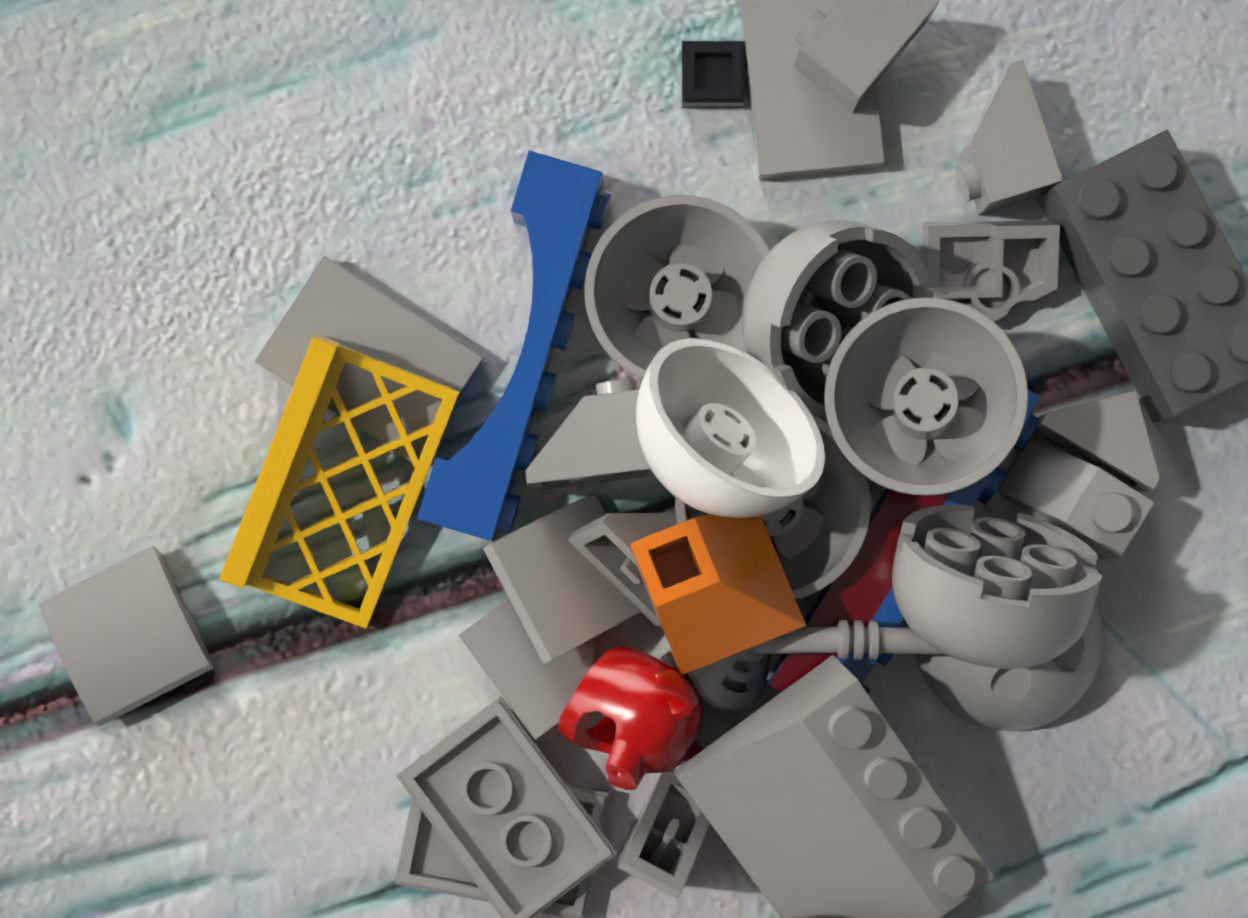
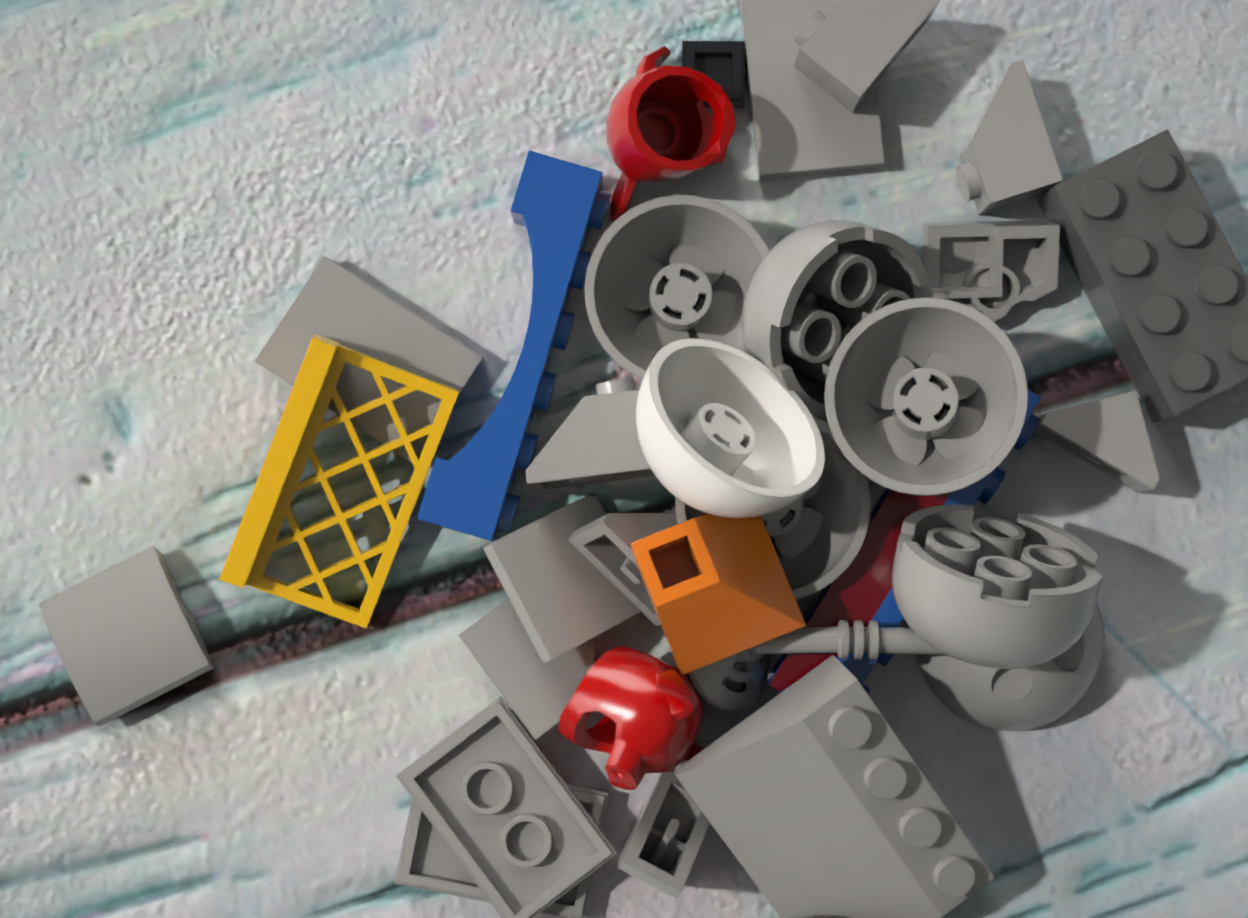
(663, 128): none -> red piece
(1075, 497): light grey slope -> none

